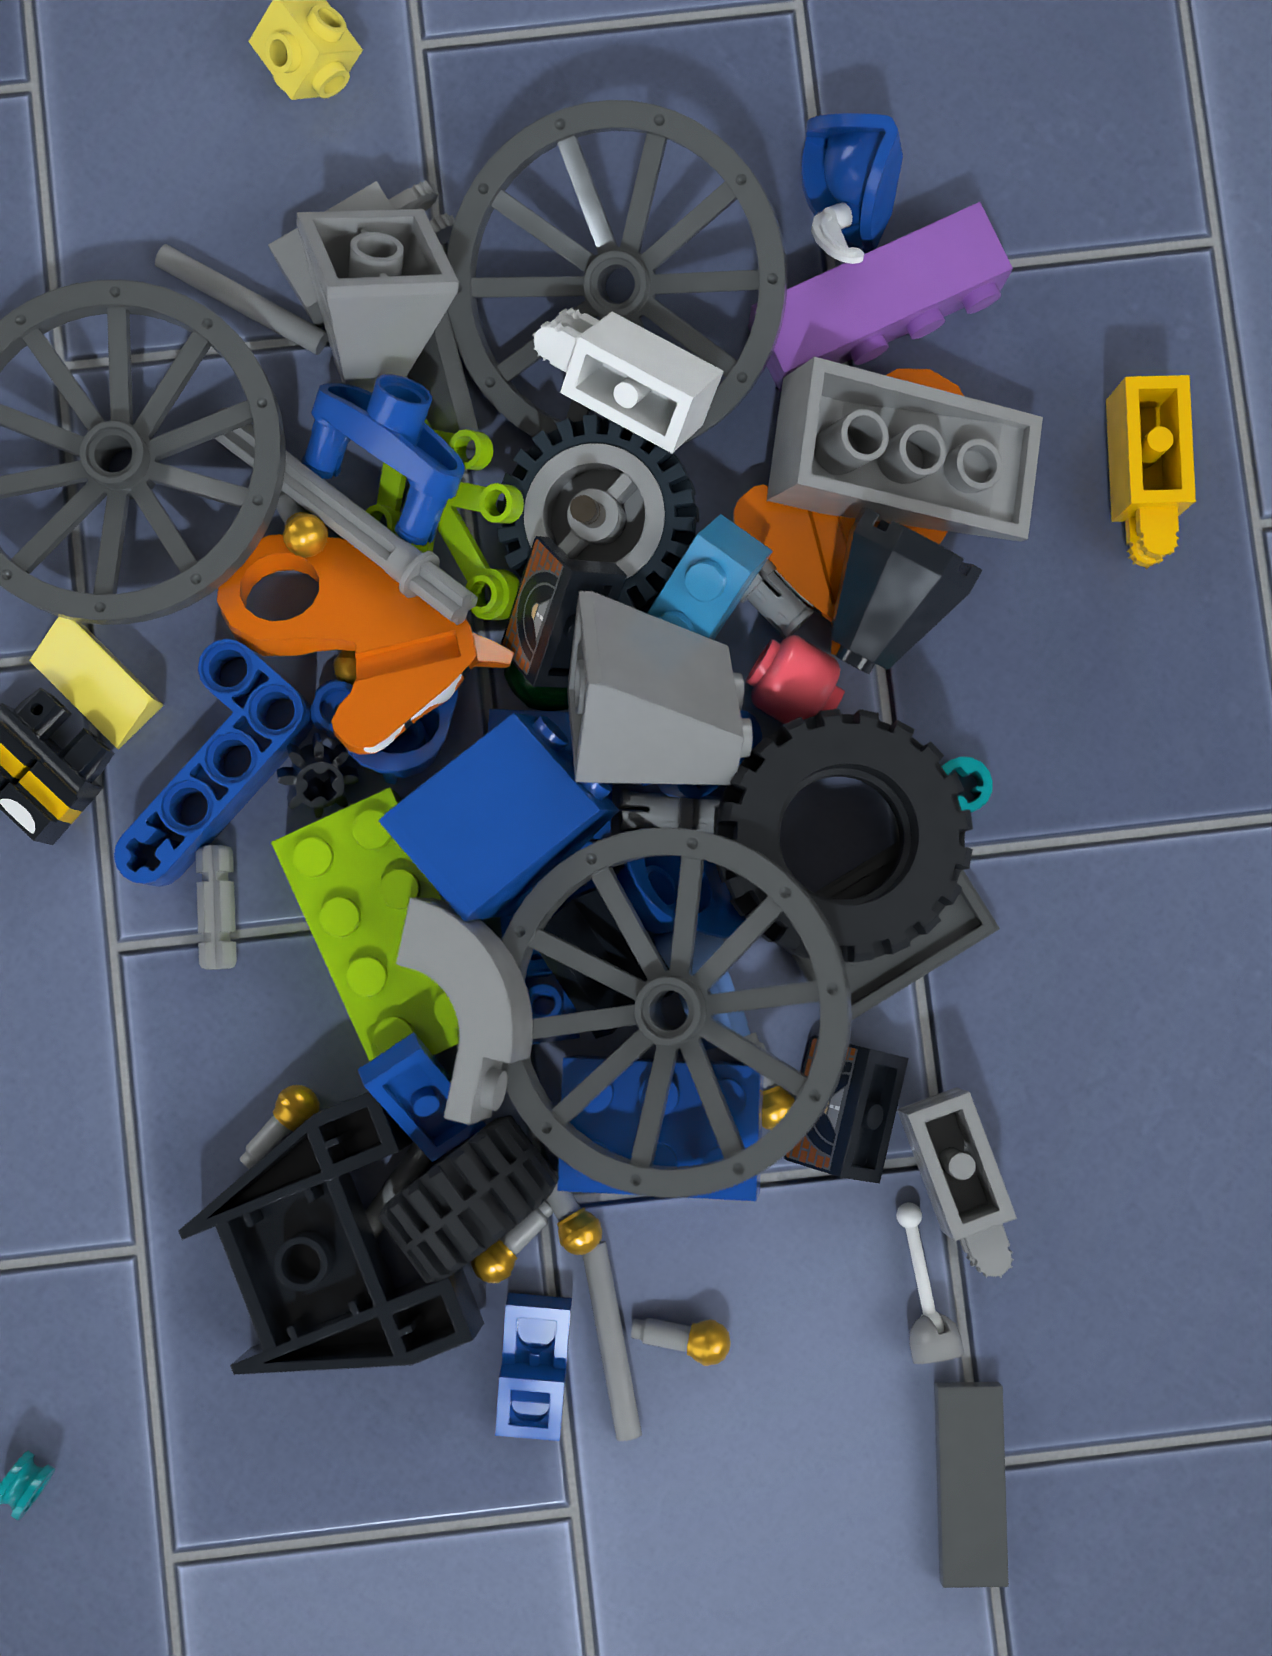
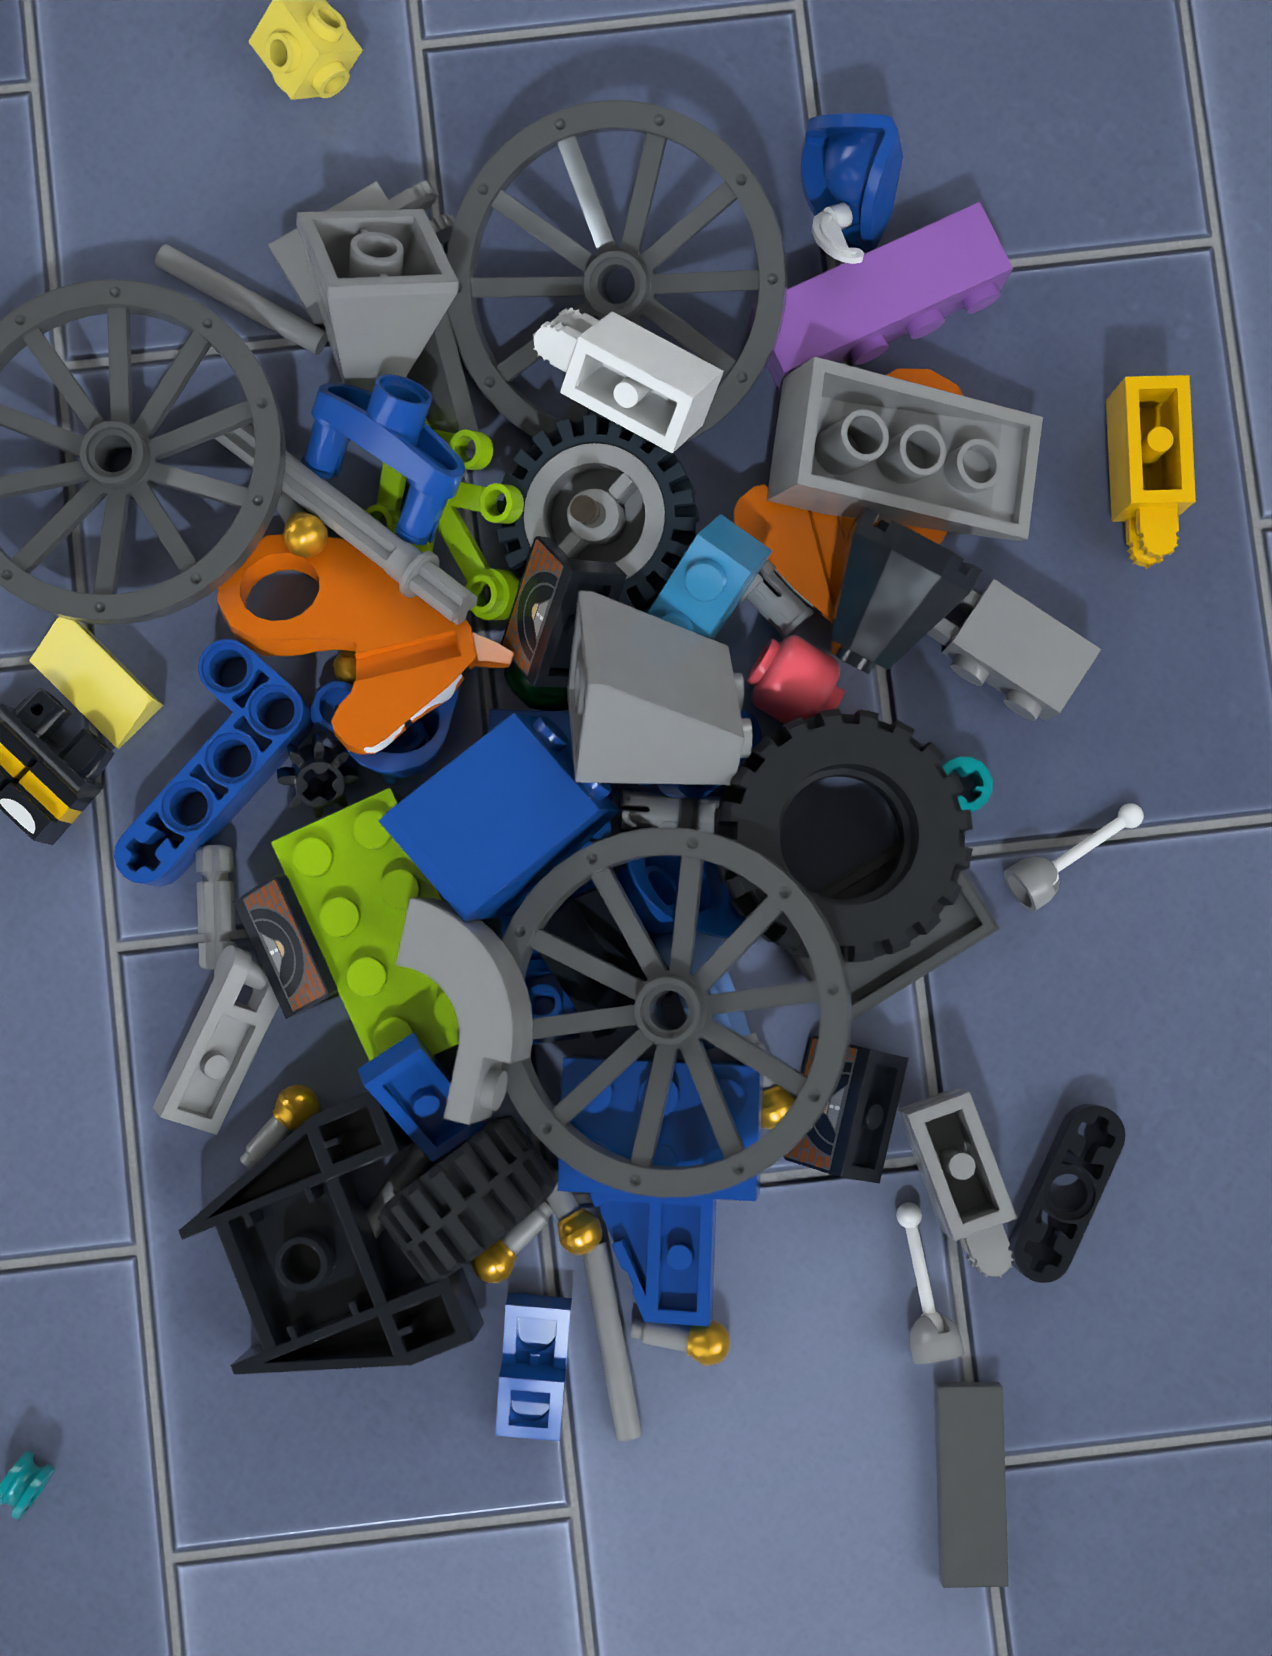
(218, 1045): none -> light grey plate
(286, 946): none -> panel
(666, 1253): none -> blue wing
(1016, 651): none -> light grey hinge
(1037, 879): none -> hinge
(1093, 1185): none -> black beam

